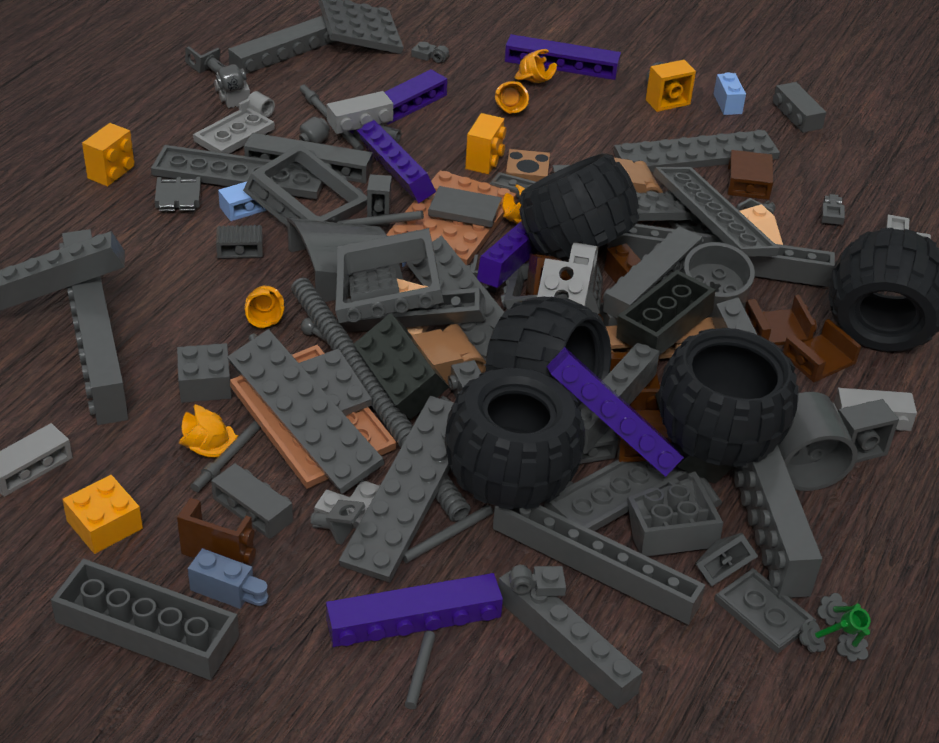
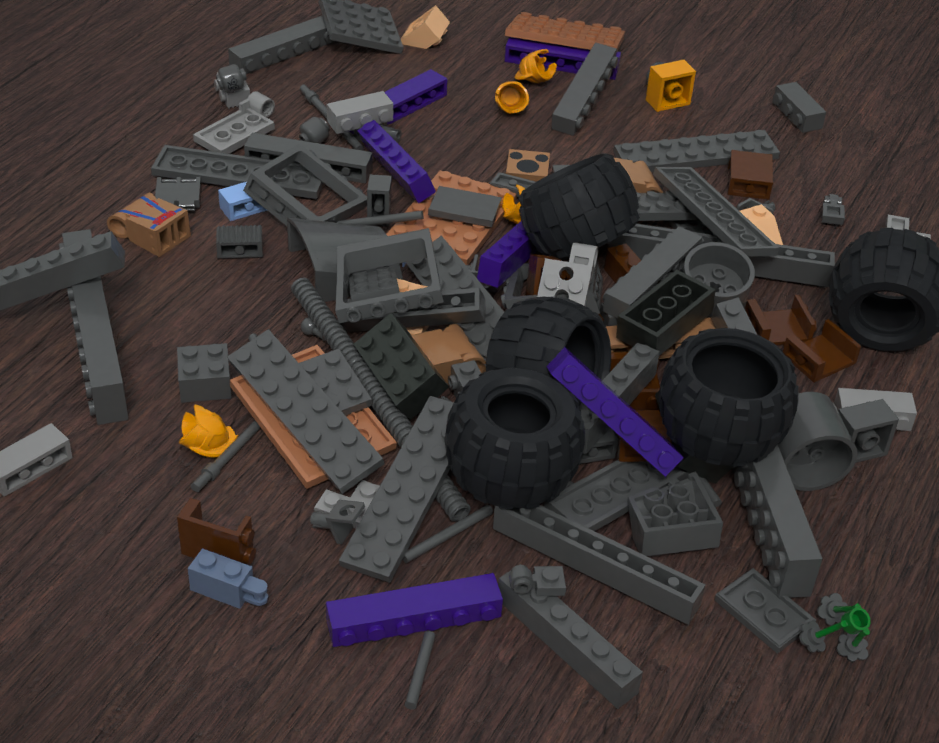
(102, 513): light orange brick -> none
(108, 154): light orange brick -> none
(146, 618): dark grey brick -> none
(151, 224): none -> medium nougat piece
(204, 62): dark grey bracket -> none
(249, 496): dark grey brick -> none
(264, 306): light orange helmet -> none
(425, 51): dark grey plate -> none
(426, 29): none -> light nougat slope
(485, 143): light orange brick -> none
(563, 32): none -> nougat plate
(584, 89): none -> dark grey brick
(725, 557): dark grey slope -> none
(729, 93): light blue brick -> none

